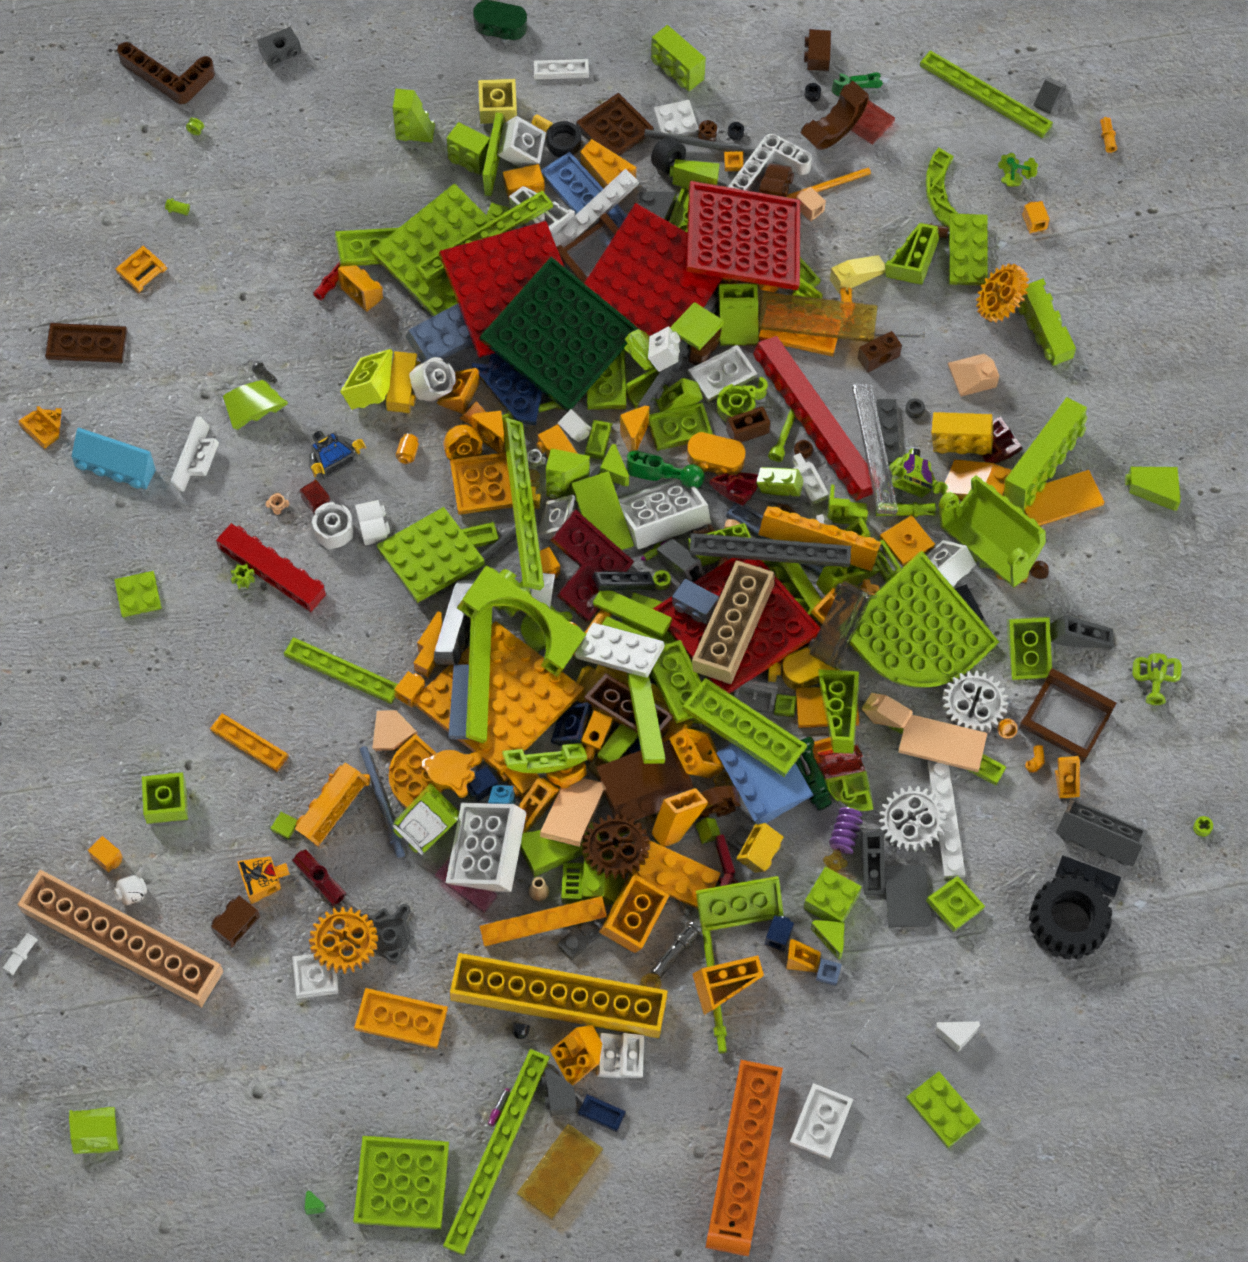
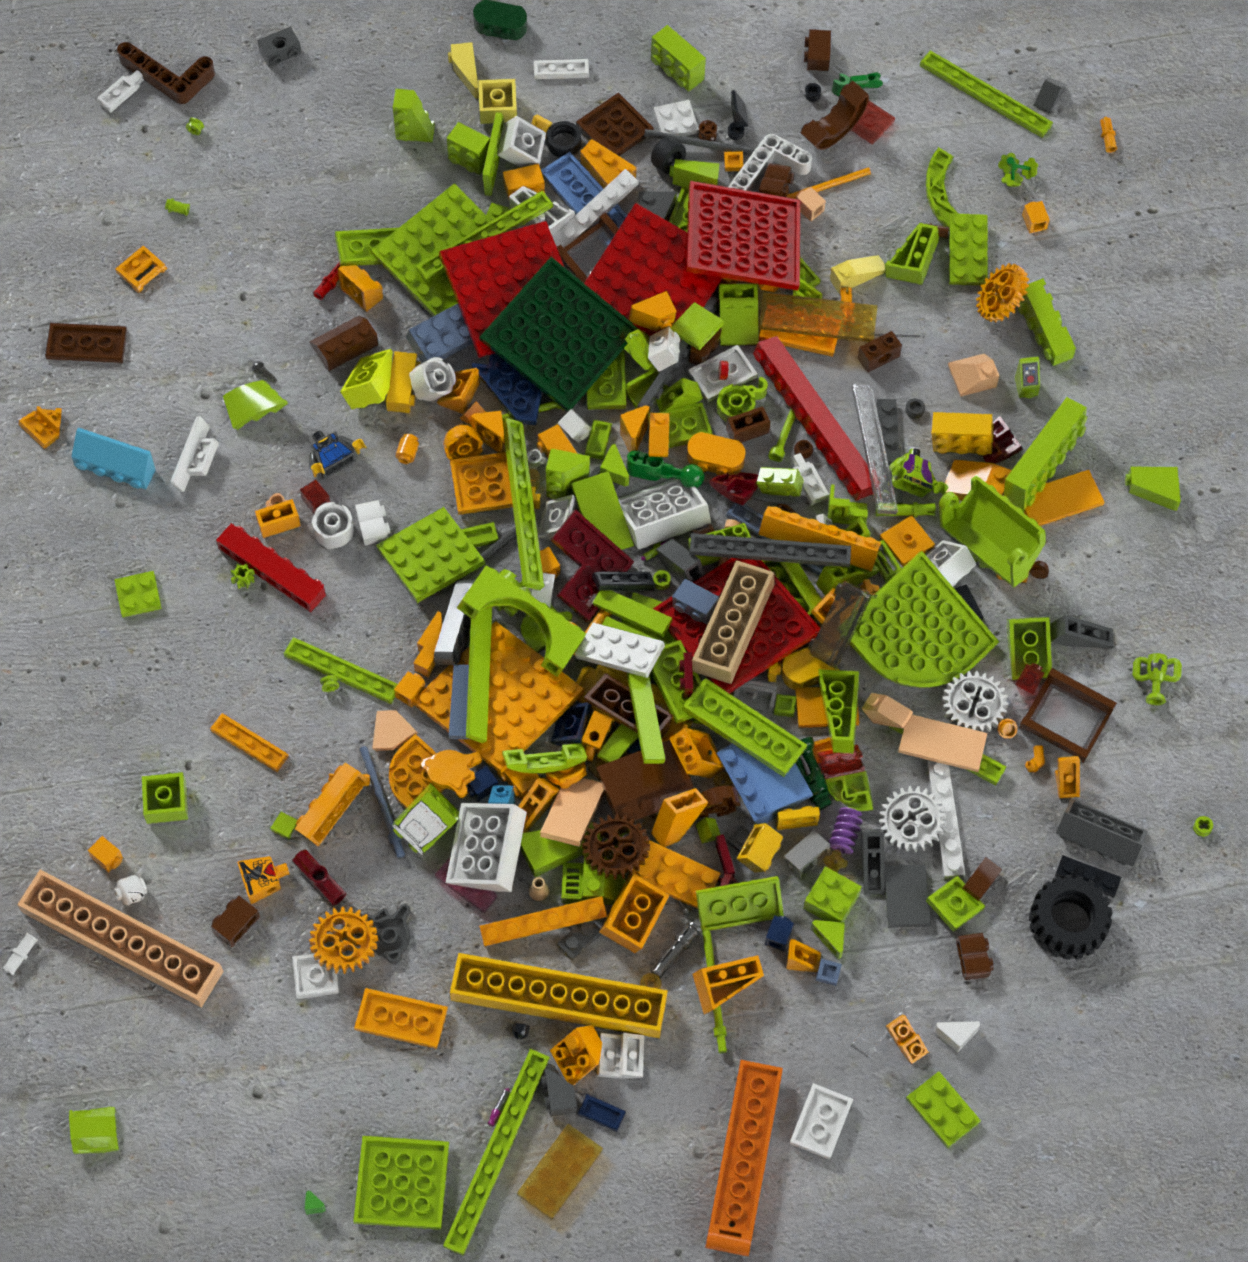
(120, 91): none -> white hinge
(277, 518): none -> light orange brick
(329, 683): none -> lime bush
(345, 342): none -> reddish brown slope
(464, 65): none -> light yellow slope
(654, 313): none -> light orange slope
(659, 435): none -> light orange slope
(686, 682): none -> dark red plate
(723, 370): none -> red tile
(738, 110): none -> black slope
(803, 817): none -> yellow plate
(807, 854): none -> light grey hinge
(906, 1039): none -> light orange slope
(973, 956): none -> reddish brown brick
(982, 878): none -> reddish brown slope
(1028, 377): none -> lime slope
(1030, 678): none -> clear red brick

